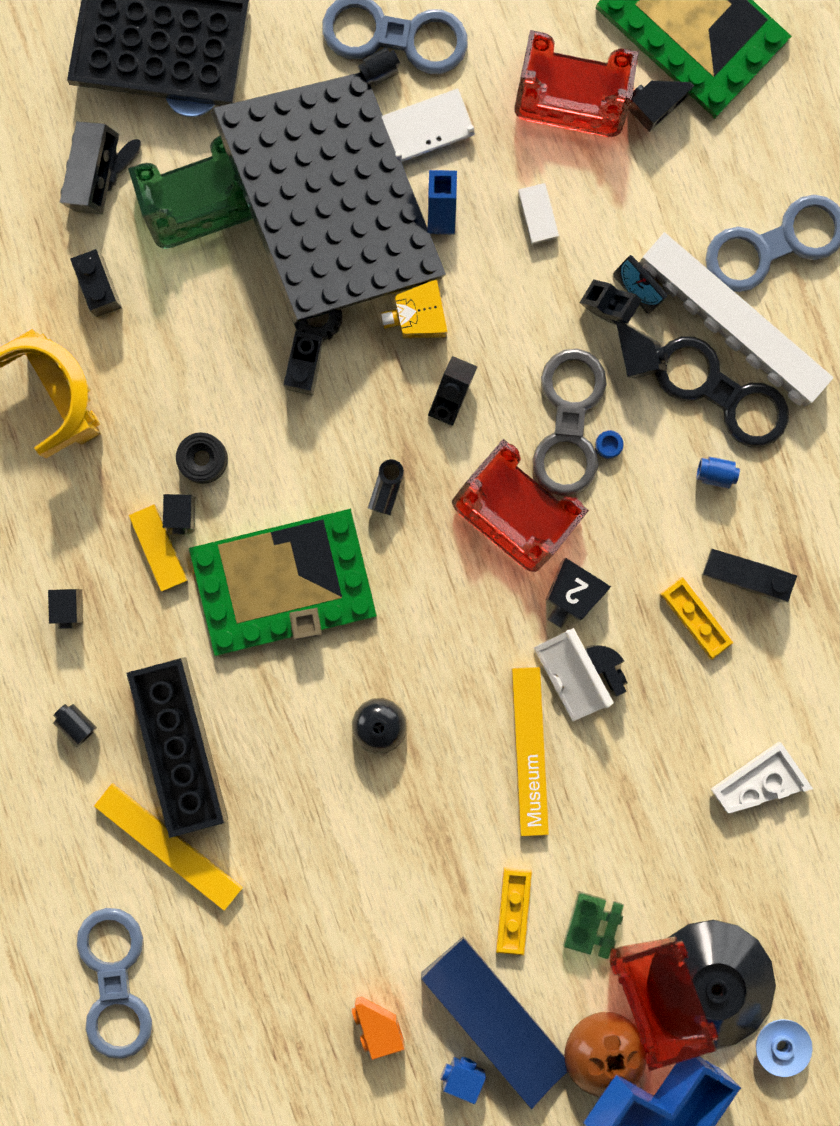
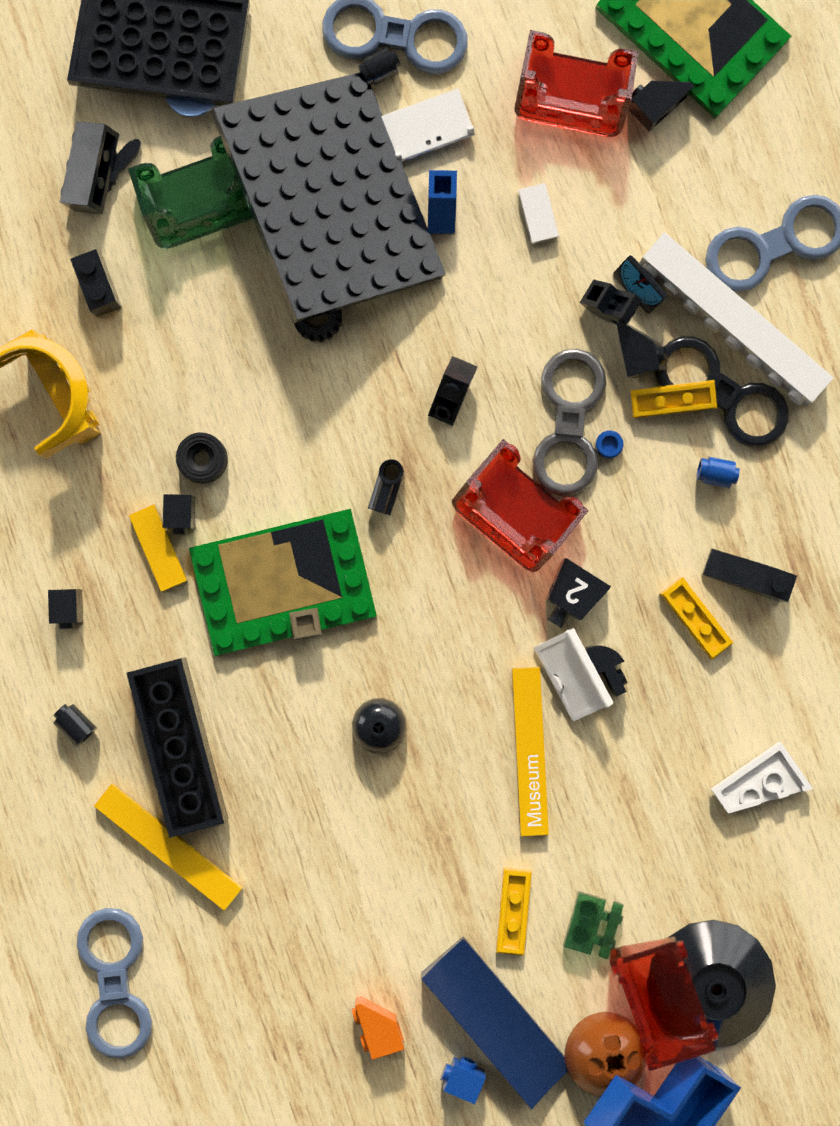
(303, 363): black slope -> none
(418, 313): yellow torso -> none
(673, 399): none -> yellow tile
(792, 1057): light blue dish -> none

